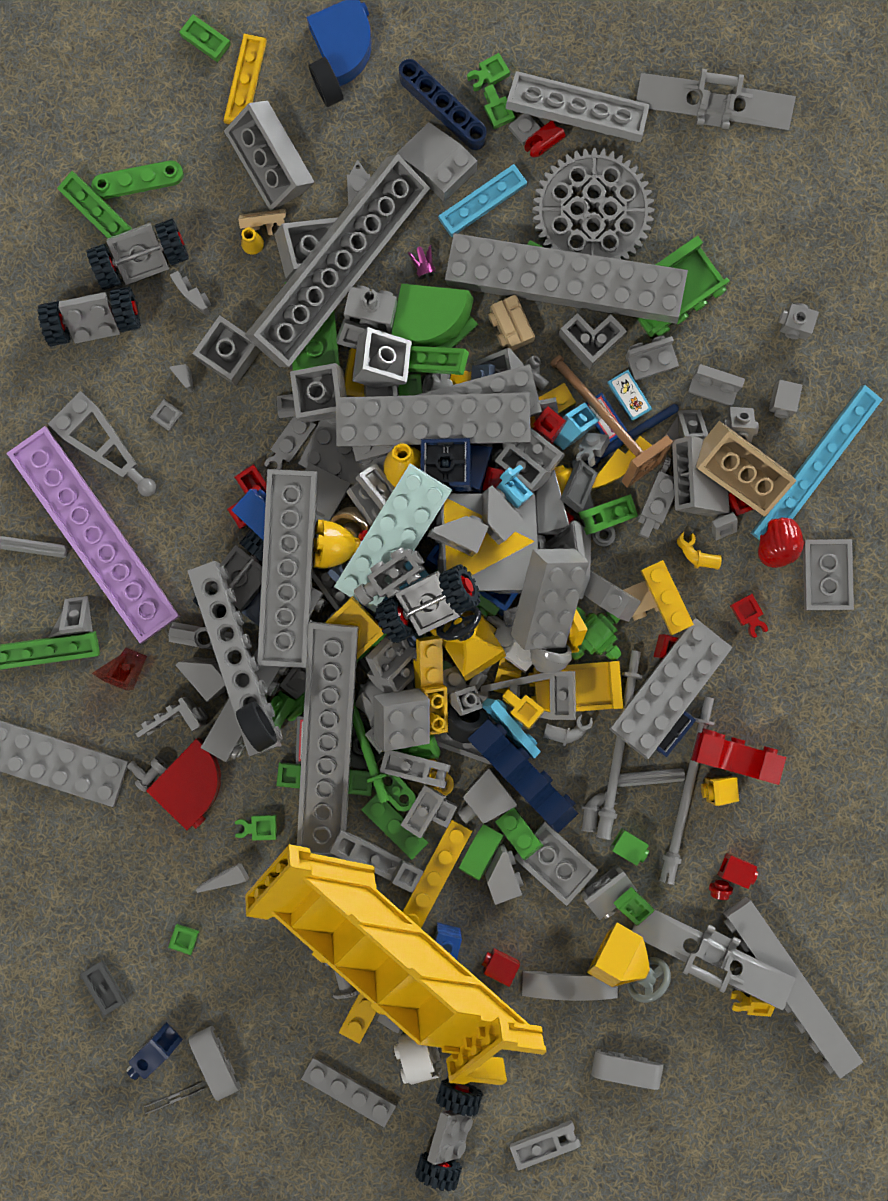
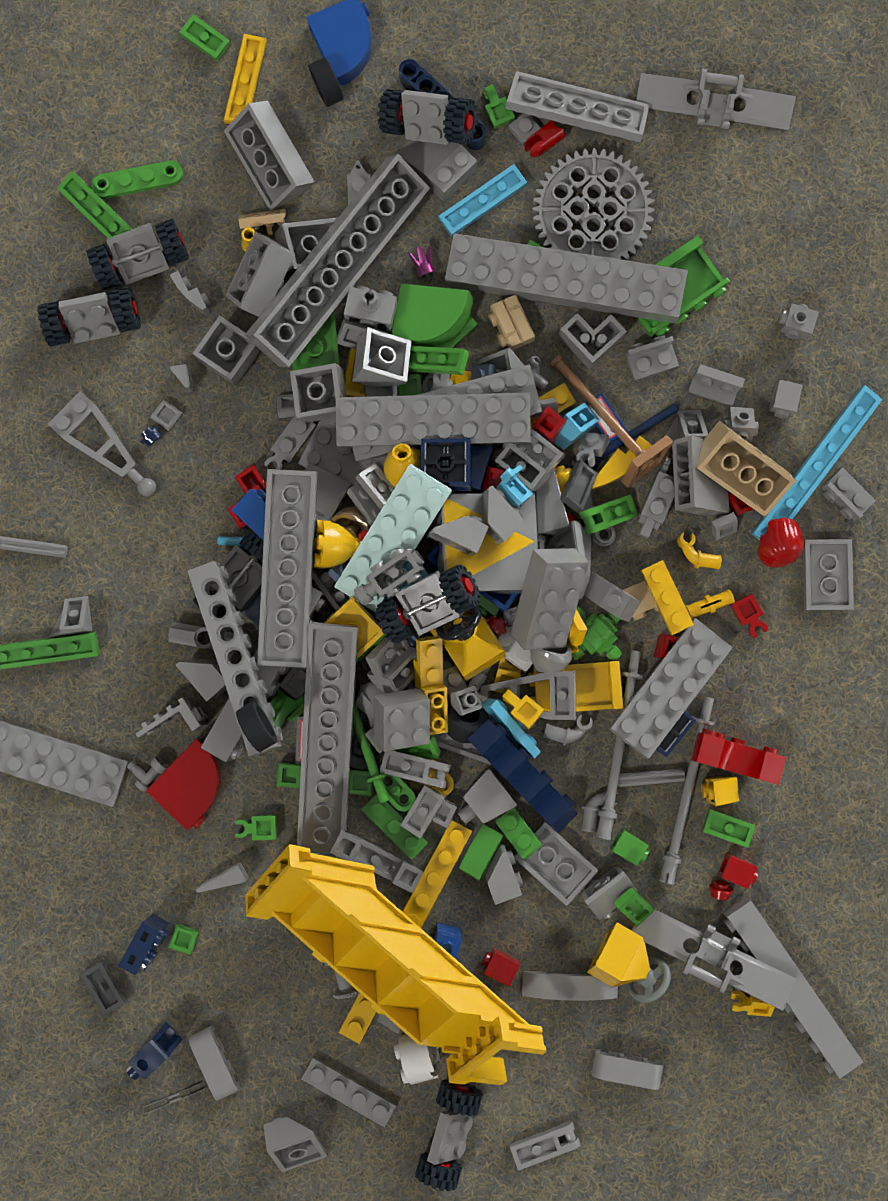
(93, 535): lavender plate -> none
(122, 670): clear red slope -> none
(141, 949): none -> dark blue piece
(150, 435): none -> dark blue plate
(230, 541): none -> medium azure piece
(260, 274): none -> light grey brick
(291, 1144): none -> light grey slope
(427, 116): none -> plate
(491, 71): bright green plate -> none
(497, 625): none -> red plate
(629, 395): tile -> none
(724, 598): none -> yellow pin
(728, 828): none -> bright green plate
(847, 495): none -> light grey bracket

